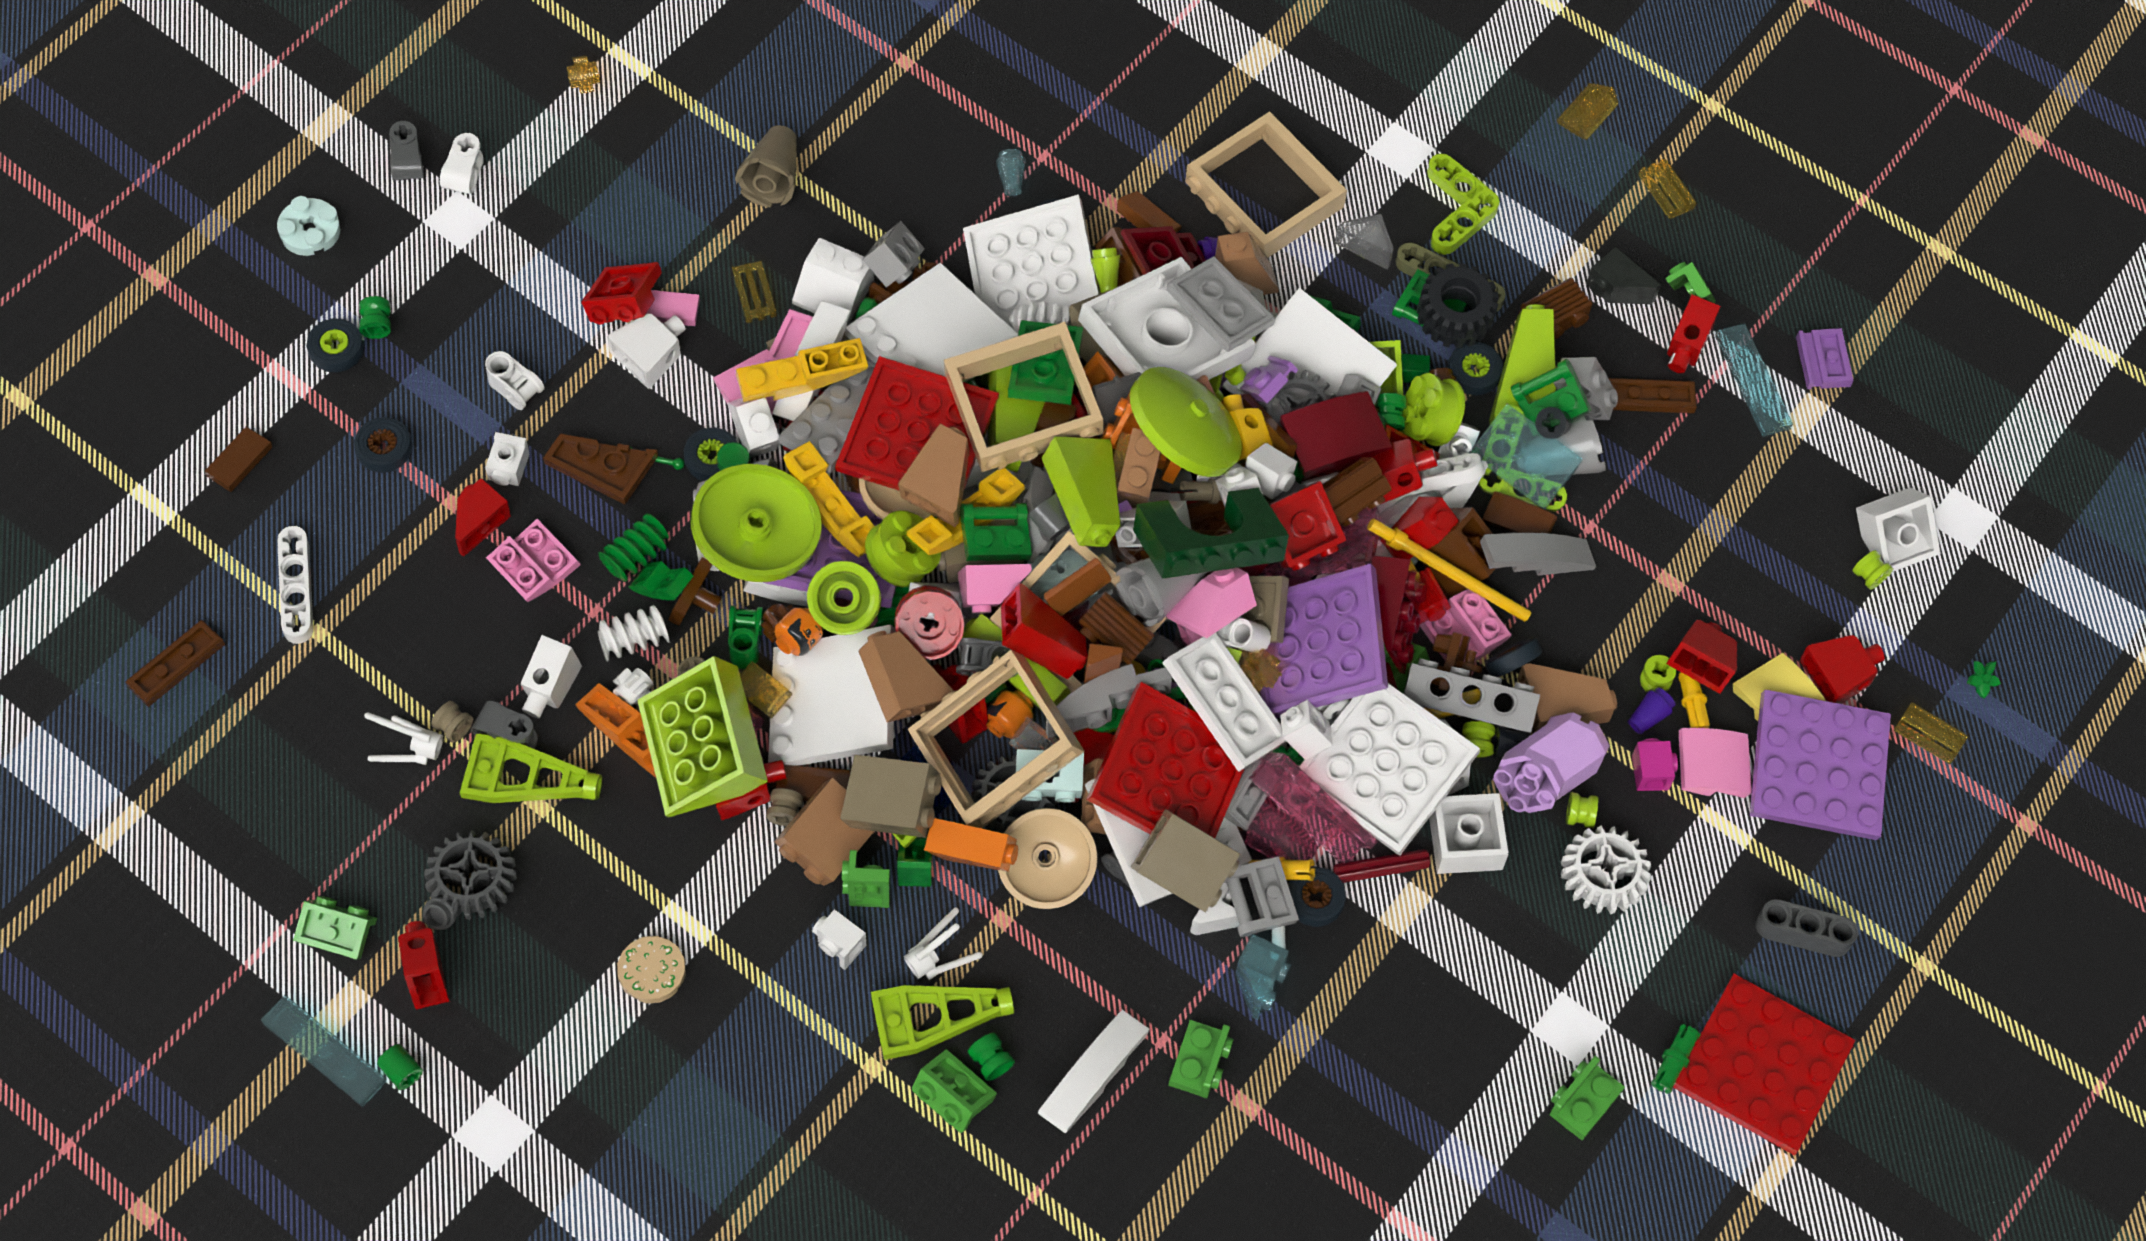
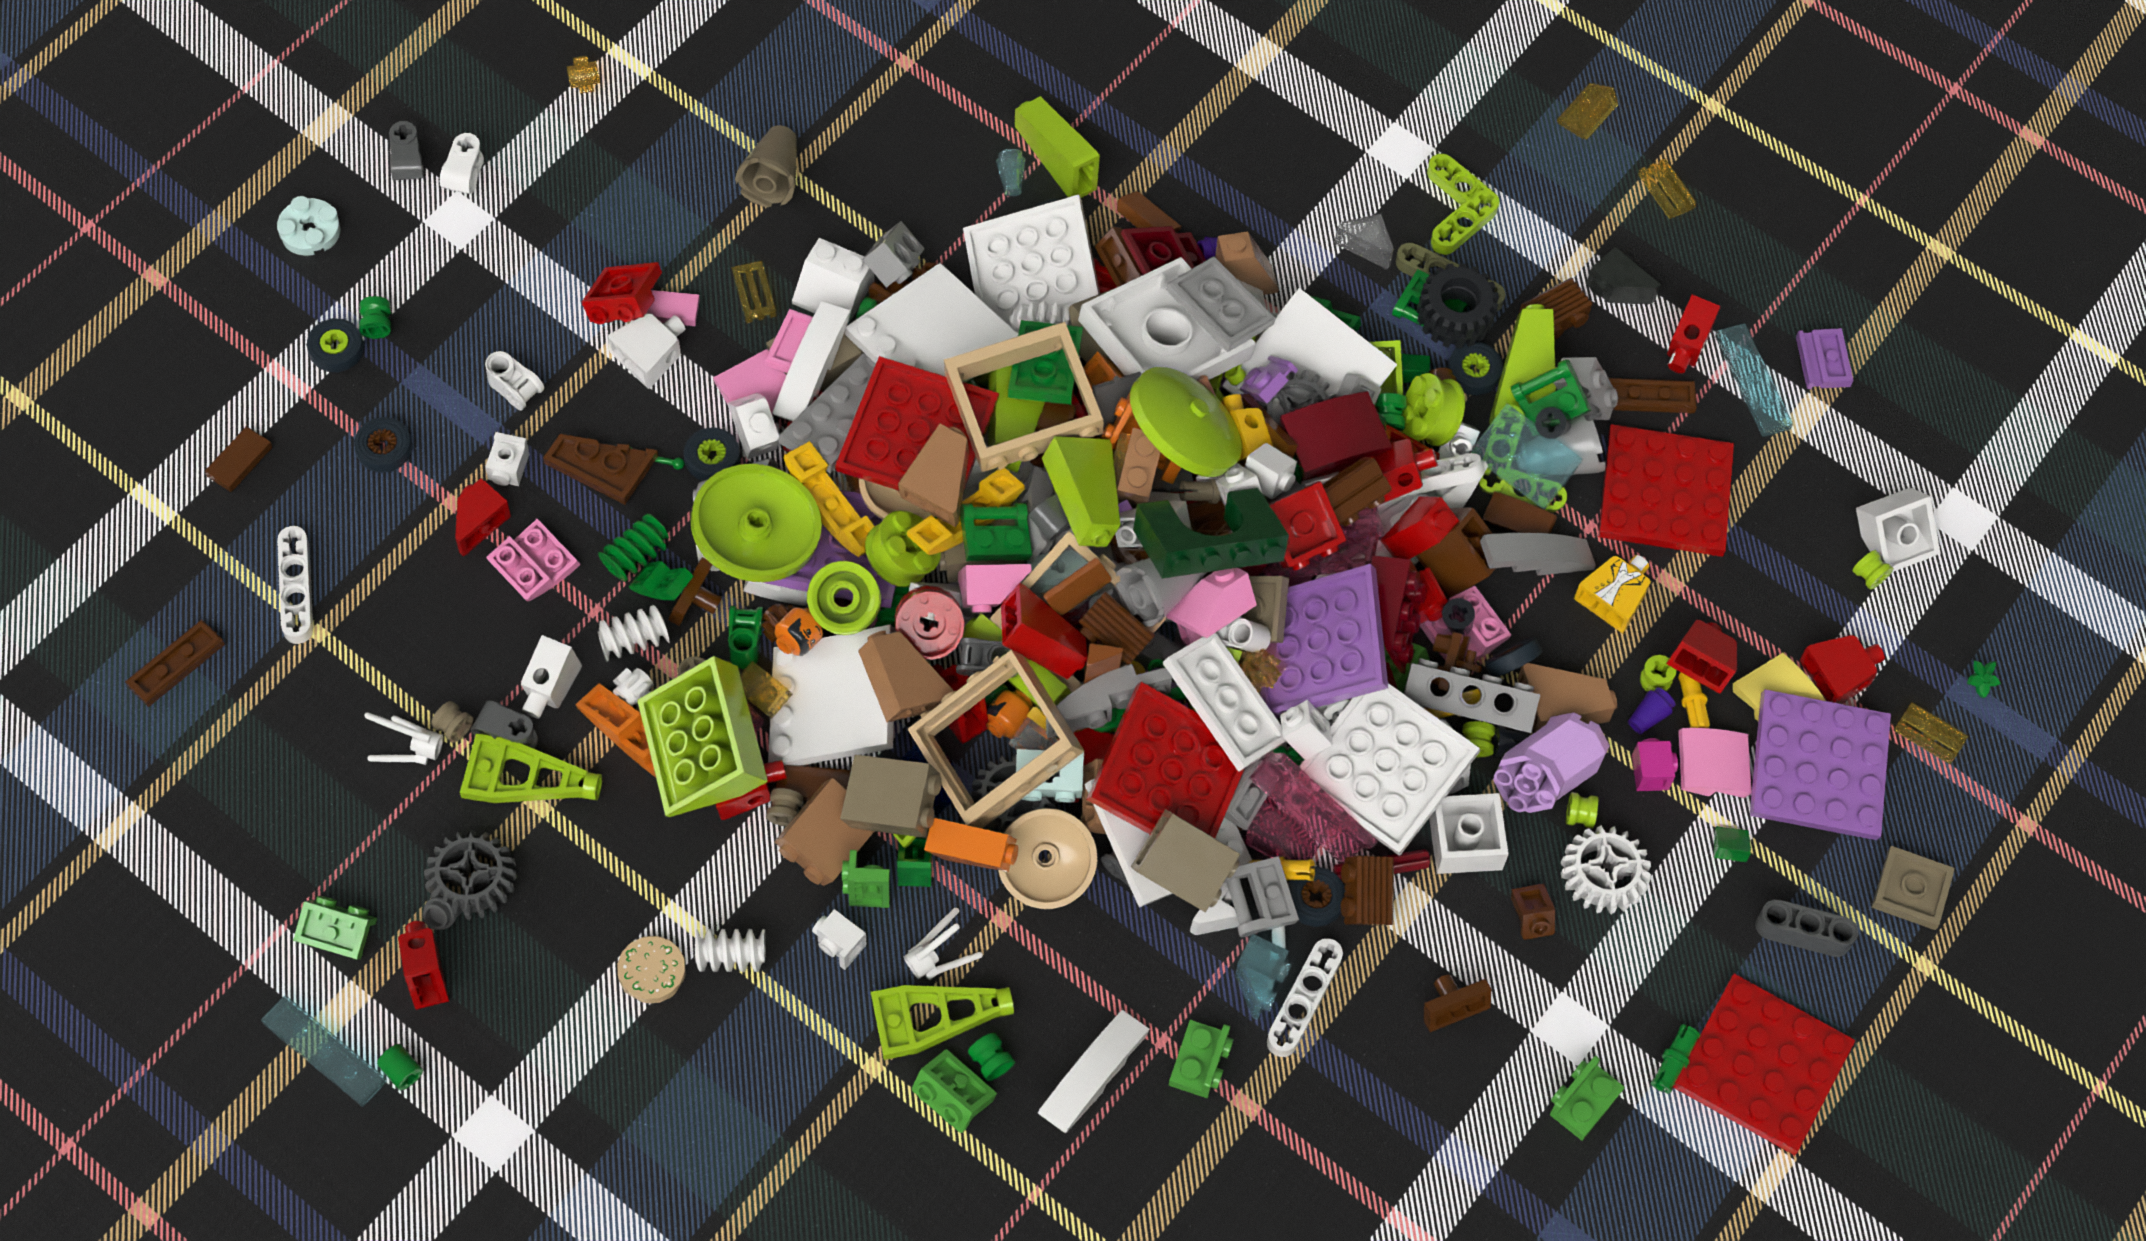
(730, 950): none -> white piece
(732, 455): green tile -> none
(802, 373): yellow slope -> none
(1037, 716): none -> yellow tile
(1058, 147): none -> lime slope
(1106, 268): lime cone -> none
(1295, 155): tan window -> none
(1304, 997): none -> white beam
(1368, 890): none -> reddish brown brick
(1399, 540): yellow bar -> none
(1455, 1003): none -> reddish brown tile
(1463, 609): none -> black bush
(1534, 911): none -> reddish brown bracket
(1615, 590): none -> yellow torso
(1666, 490): none -> red plate
(1689, 277): bright green bracket -> none
(1731, 844): none -> green slope
(1913, 888): none -> dark tan plate

